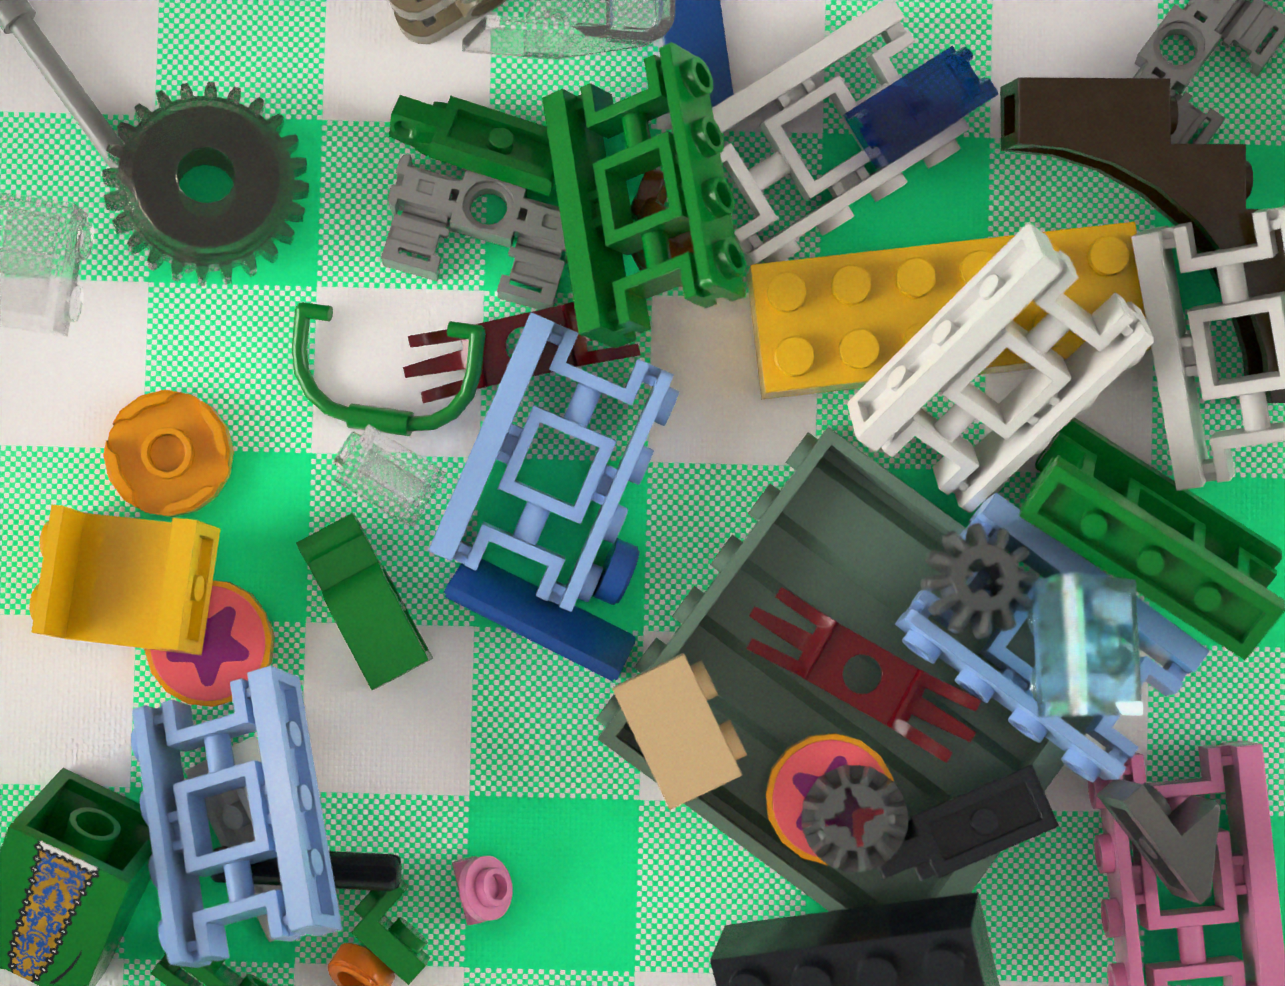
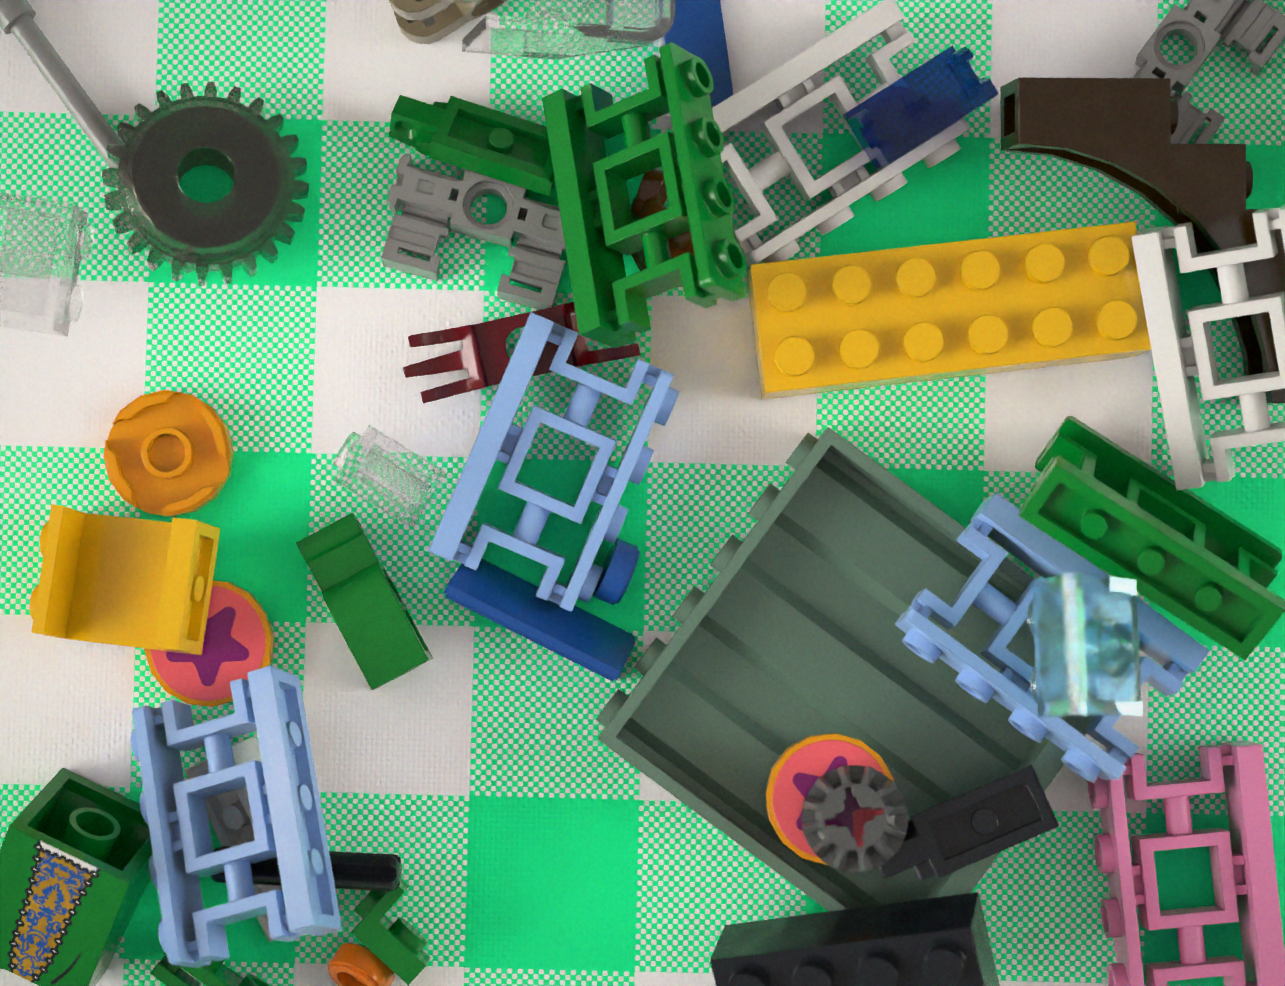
(384, 419): green piece -> none
(483, 888): bright pink plate -> none
(678, 729): tan brick -> none
(900, 683): dark red piece -> none
(968, 338): white fence -> none
(978, 556): dark grey gear -> none
(1175, 842): dark grey slope -> none

